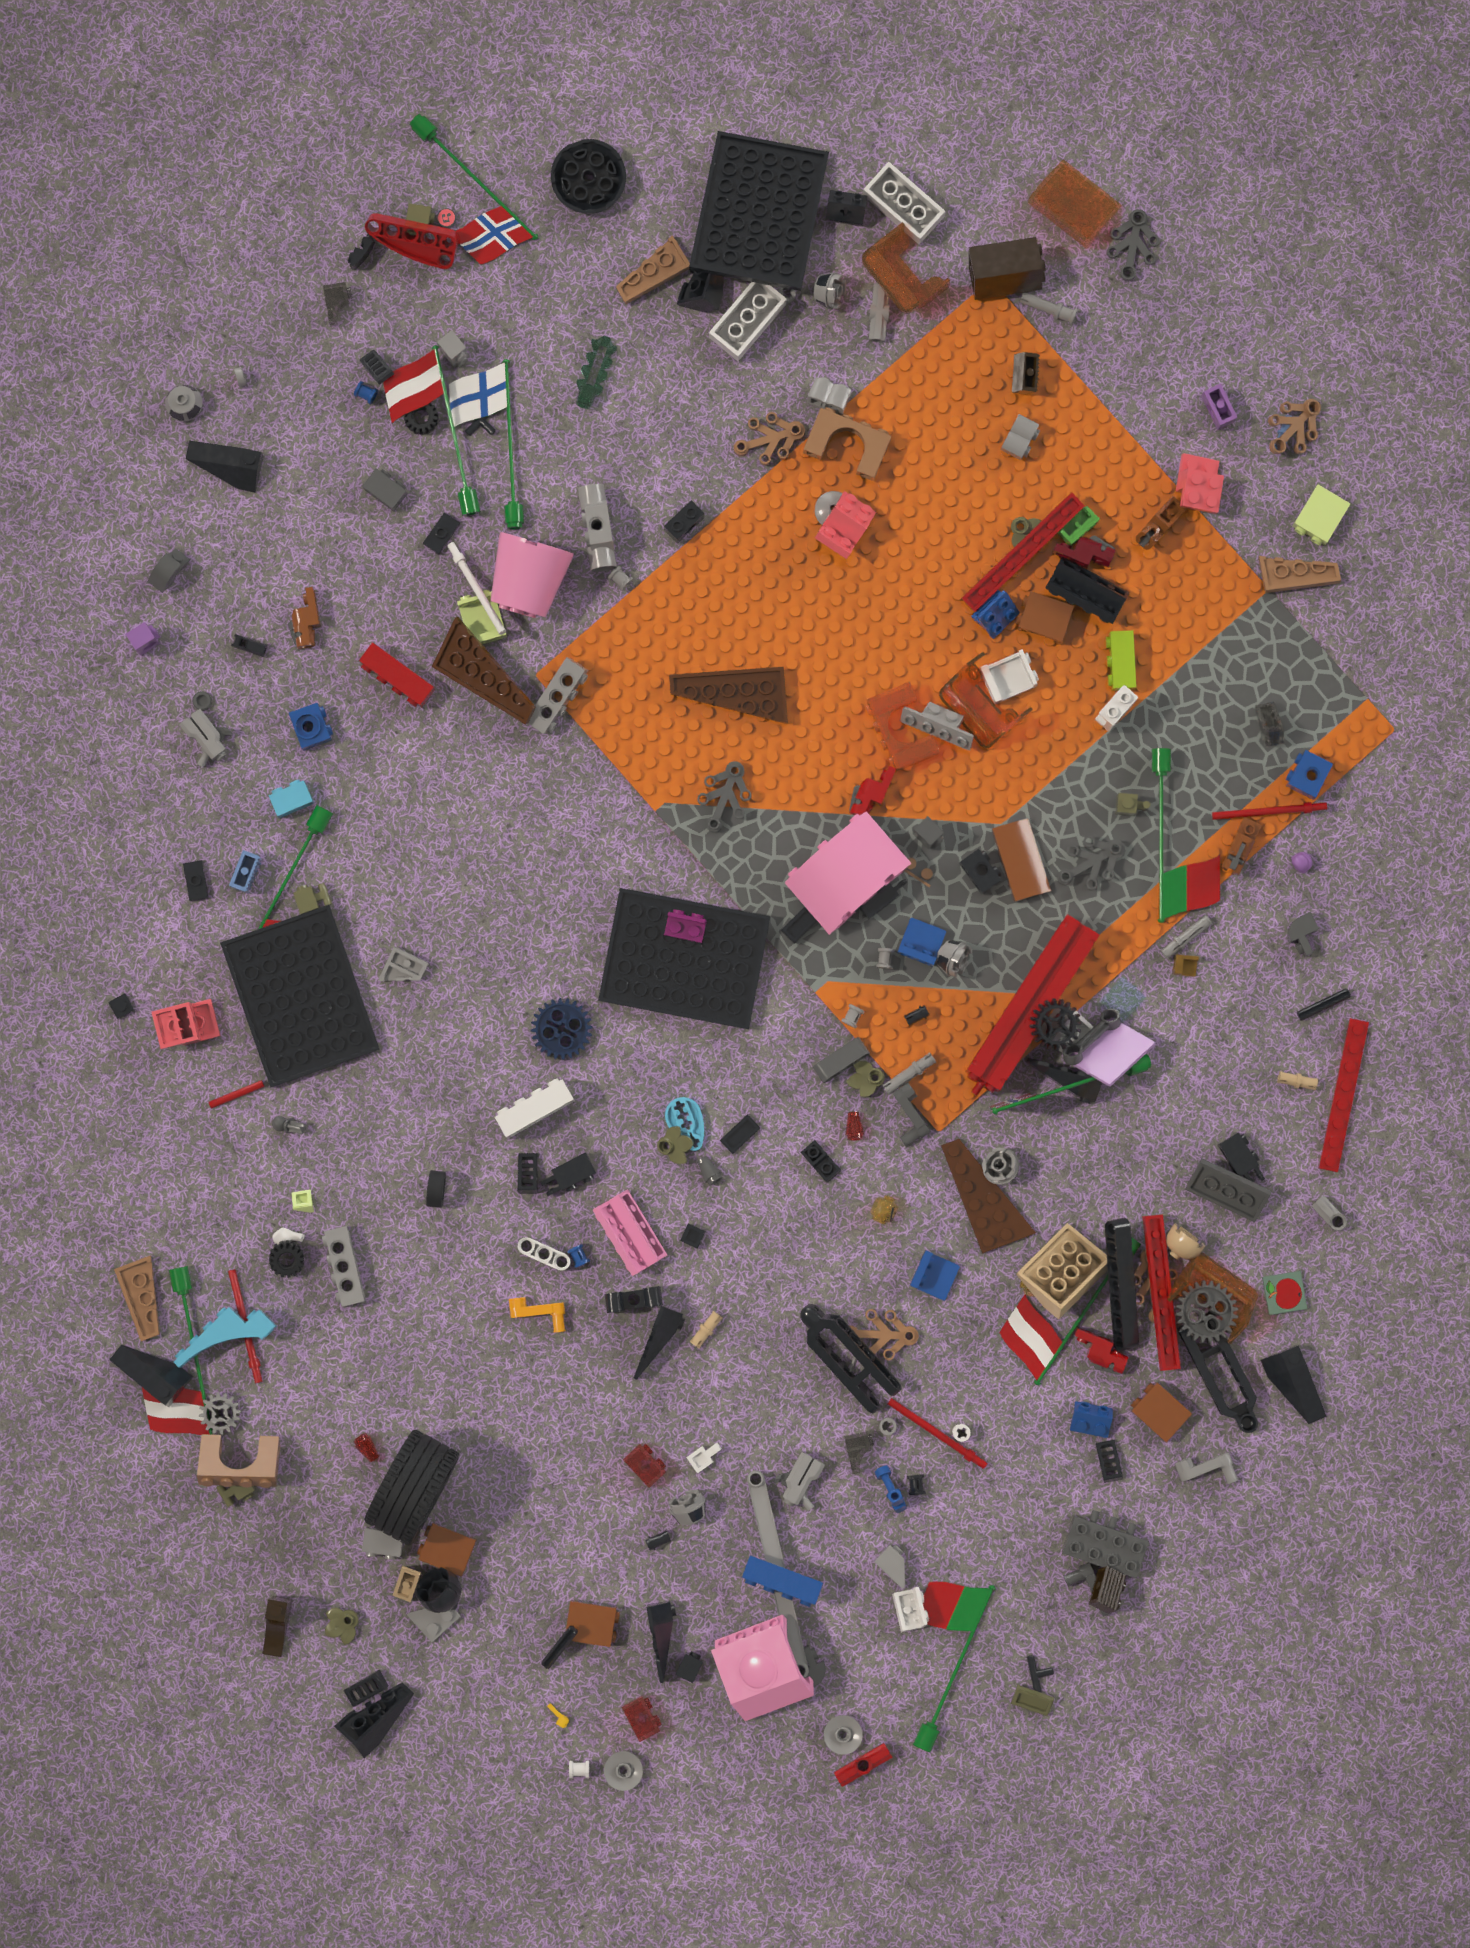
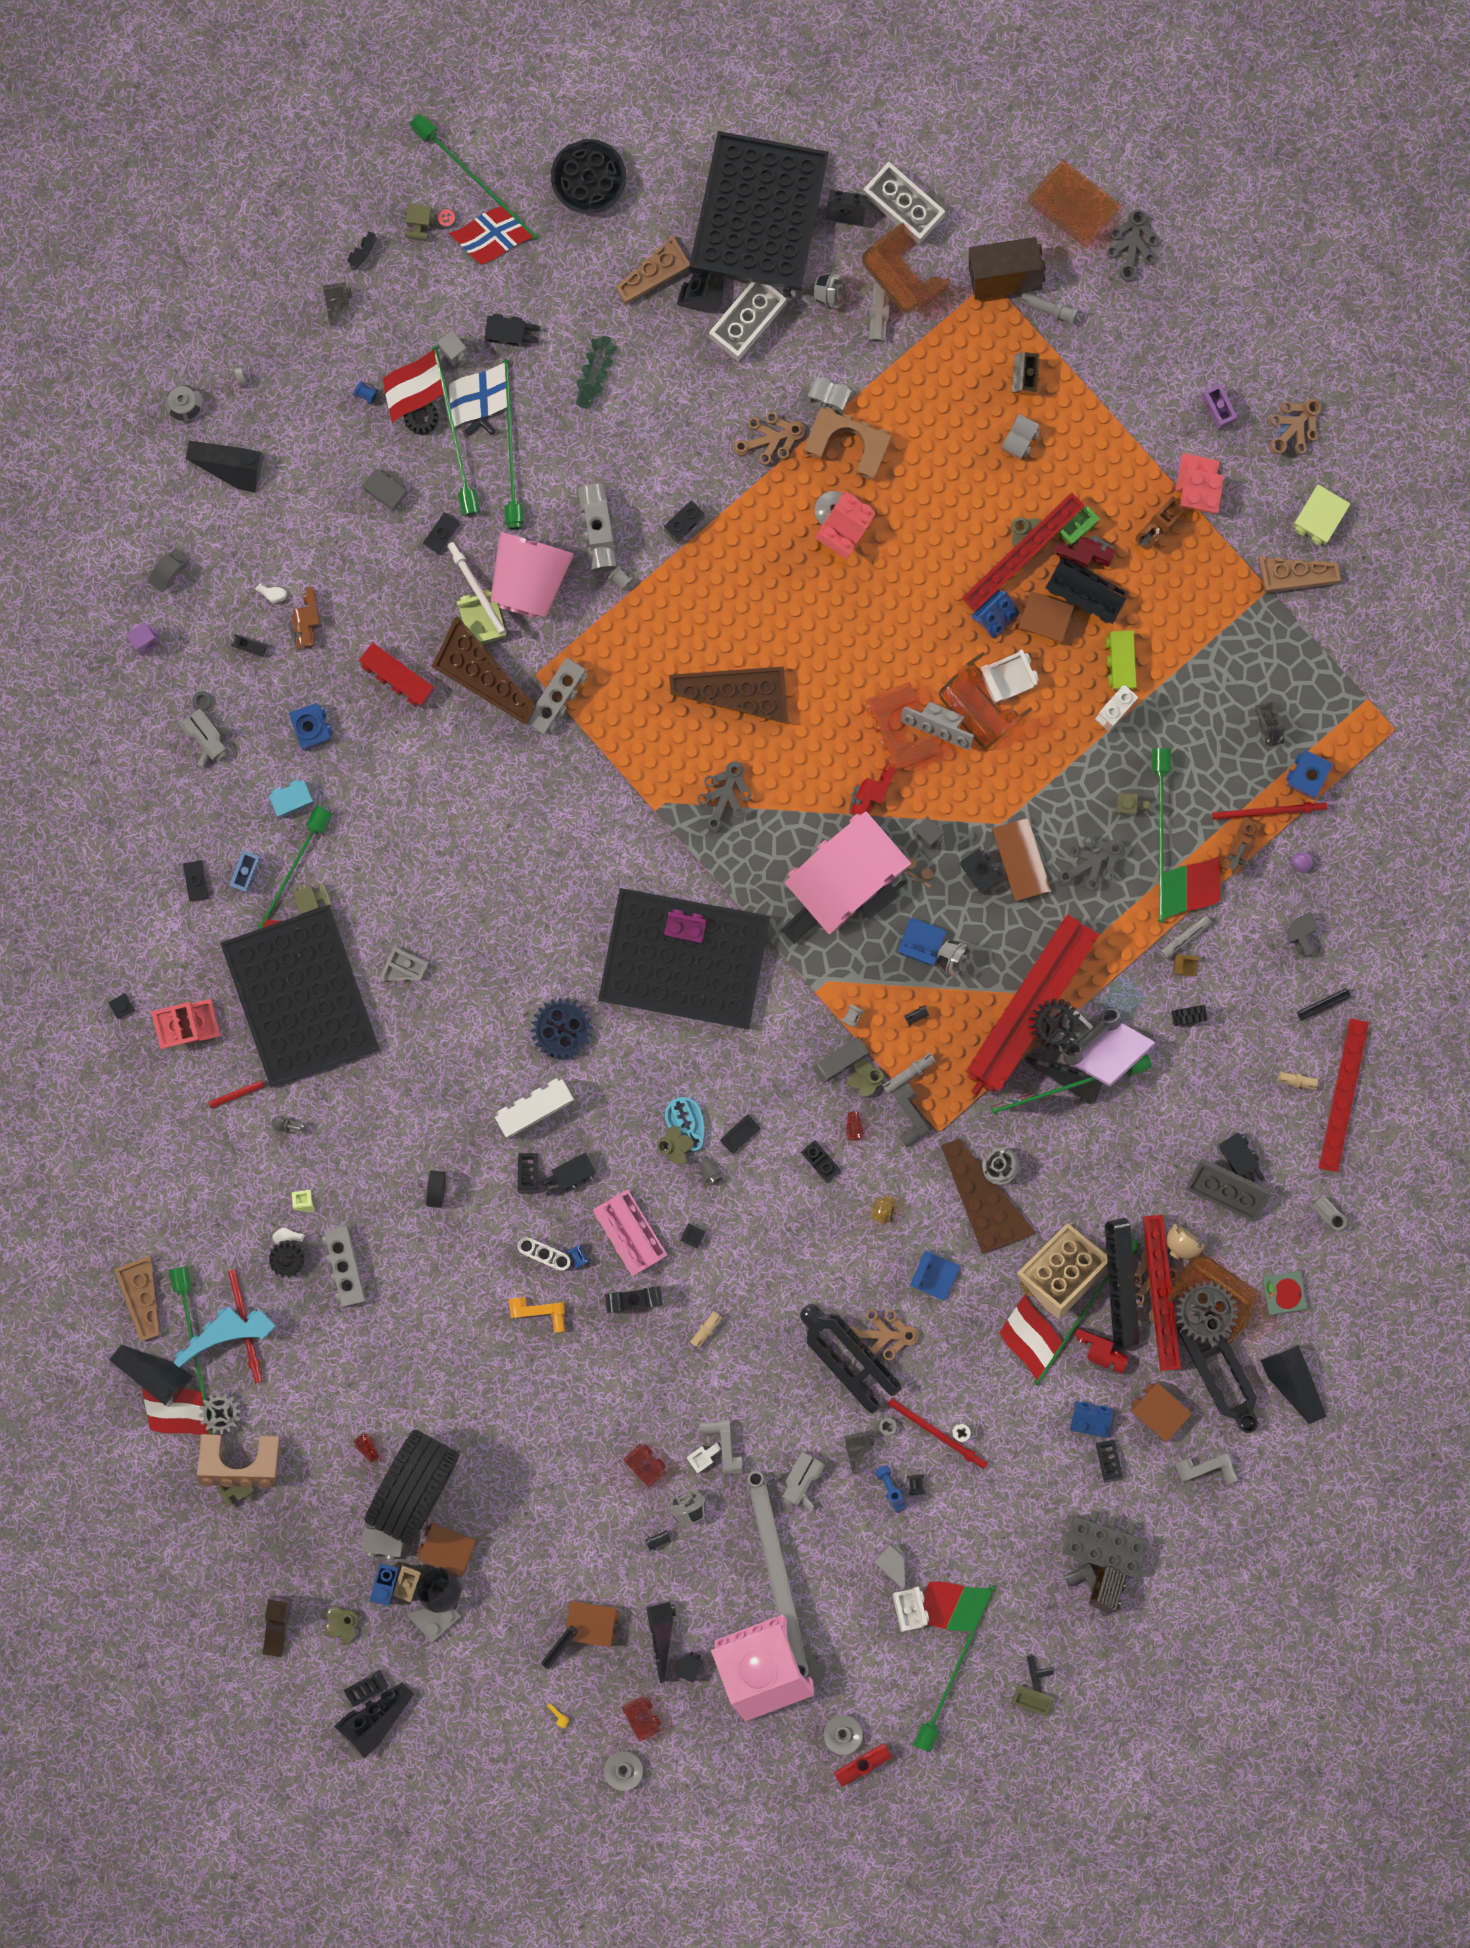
(273, 594): none -> white animal
(375, 365): black slope -> none
(384, 1584): none -> blue slope
(417, 246): red beam -> none
(509, 331): none -> black hinge
(579, 1769): white bush -> none
(663, 1330): black wedge -> none
(731, 1464): none -> light grey beam
(782, 1580): blue brick -> none
(885, 958): light grey bush -> none
(1189, 1015): none -> black tyre

